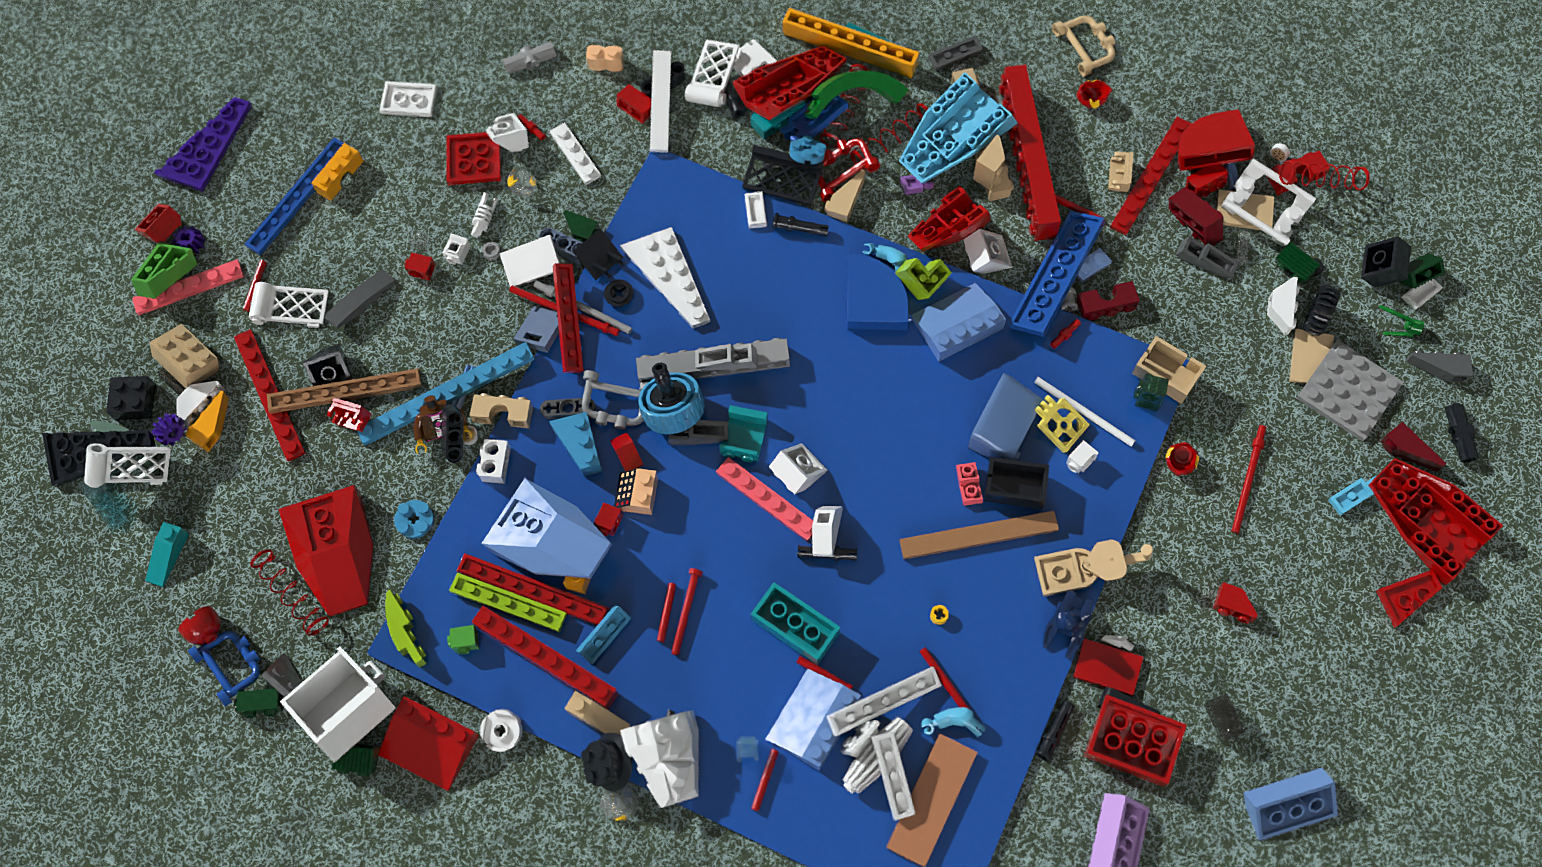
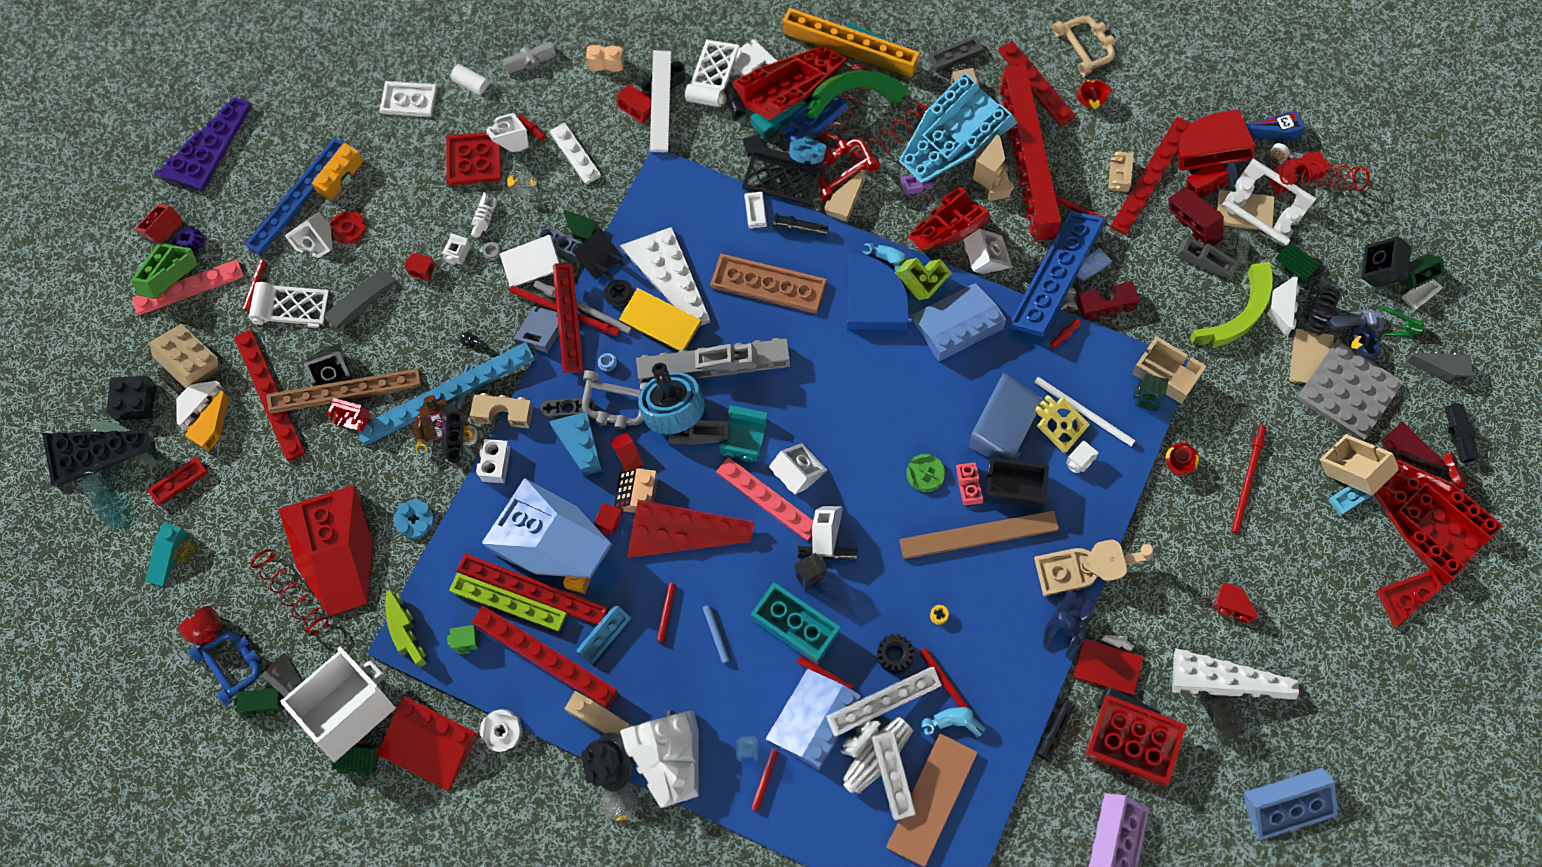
(100, 458): white piece -> none
(169, 429): dark purple gear -> none
(177, 481): none -> red plate
(184, 552): none -> clear yellow piece
(312, 236): none -> white slope
(348, 227): none -> red tile
(469, 79): none -> white brick
(471, 340): none -> black bar
(607, 362): none -> light blue plate
(660, 320): none -> yellow tile
(671, 529): none -> red wing
(695, 574): red bar -> none
(716, 634): none -> medium blue bar
(749, 142): none -> black tile
(768, 283): none -> nougat tile
(811, 571): none -> clear smoke brick
(886, 662): none -> black tyre
(925, 473): none -> bright green tile
(1040, 87): none -> red plate
(1221, 677): none -> white wing
(1260, 292): none -> lime arch
(1278, 128): none -> blue slope
(1360, 464): none -> tan piece
(1364, 342): none -> dark blue hair
(1371, 320): none -> sand blue piece
(1456, 472): none -> red tile

